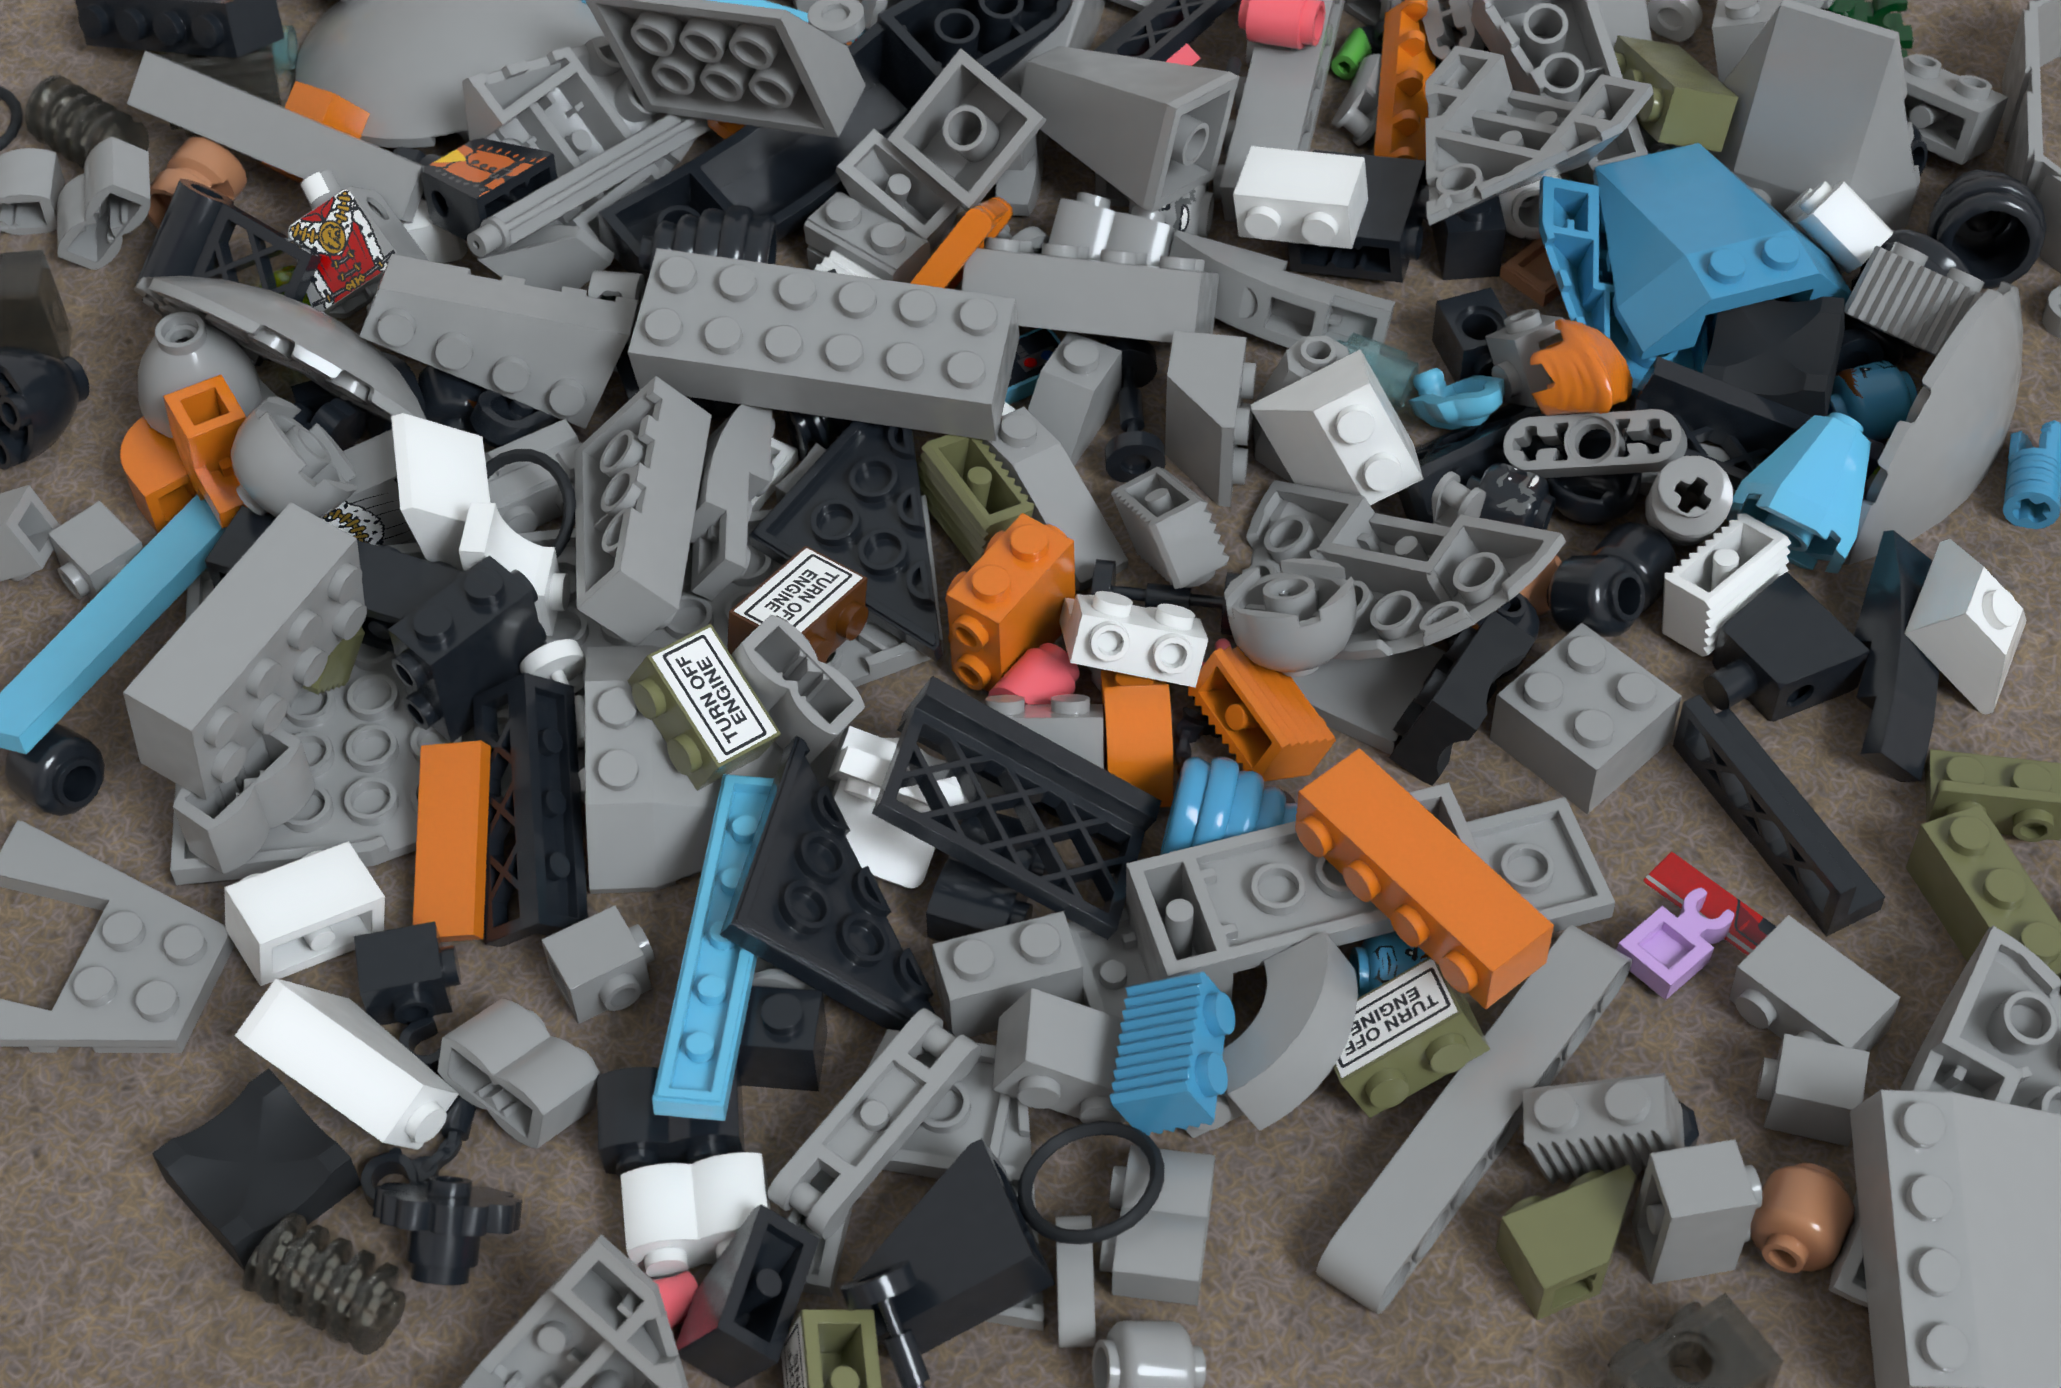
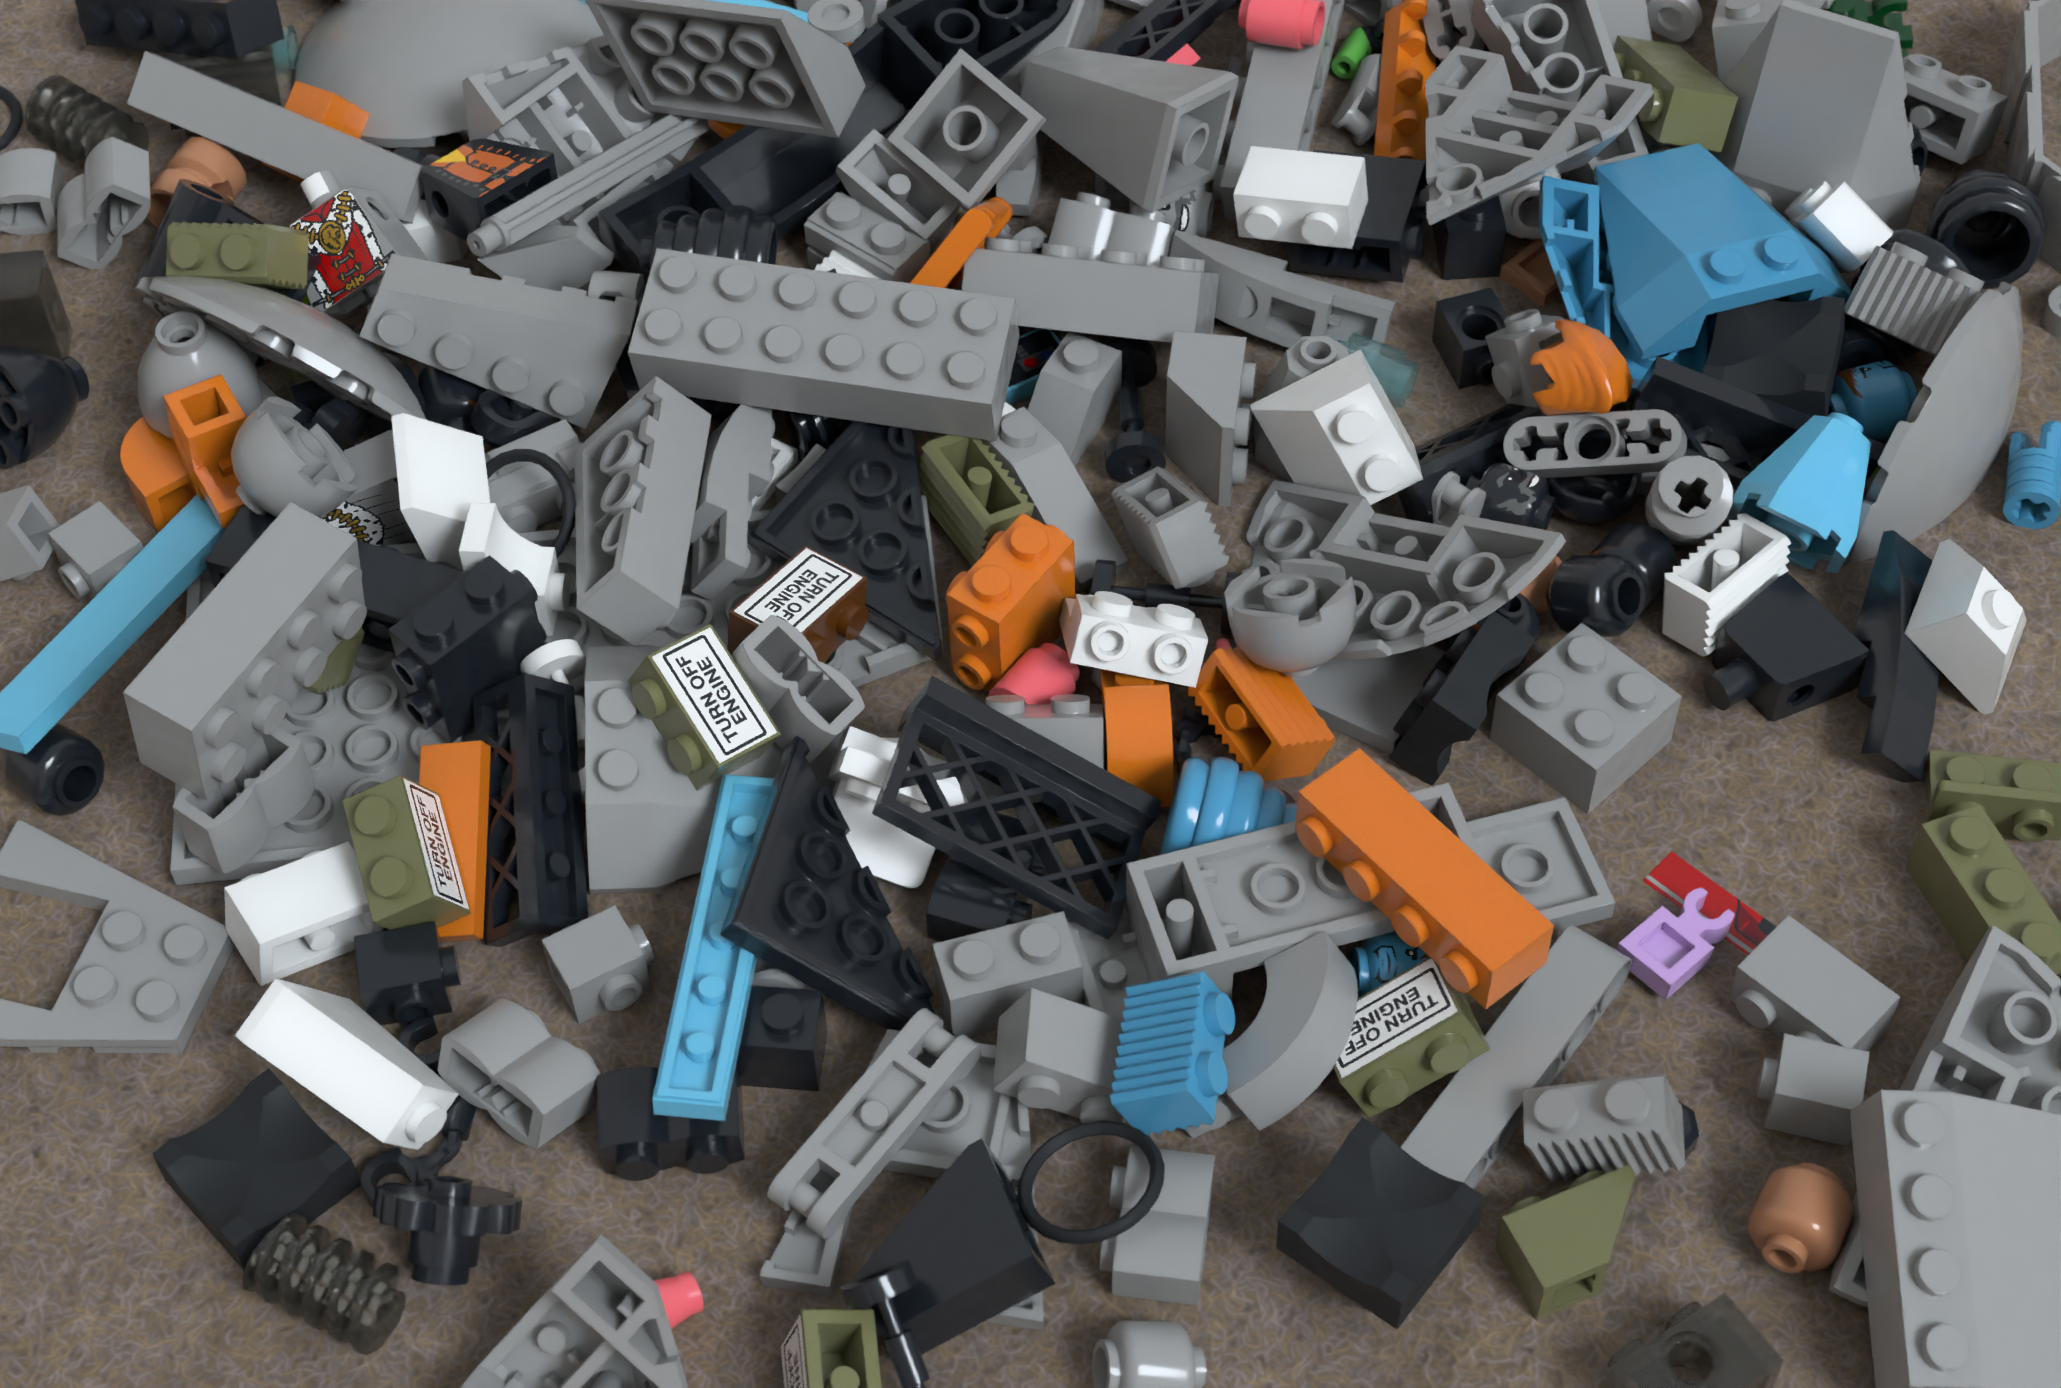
(239, 253): none -> olive brick
(405, 855): none -> olive brick
(689, 1211): white brick -> none
(748, 1299): black slope -> none
(1075, 1287): light grey beam -> none
(1379, 1224): none -> black brick
(1458, 404): medium azure arm -> none
(1695, 1210): light grey brick -> none
(1775, 817): black fence -> none

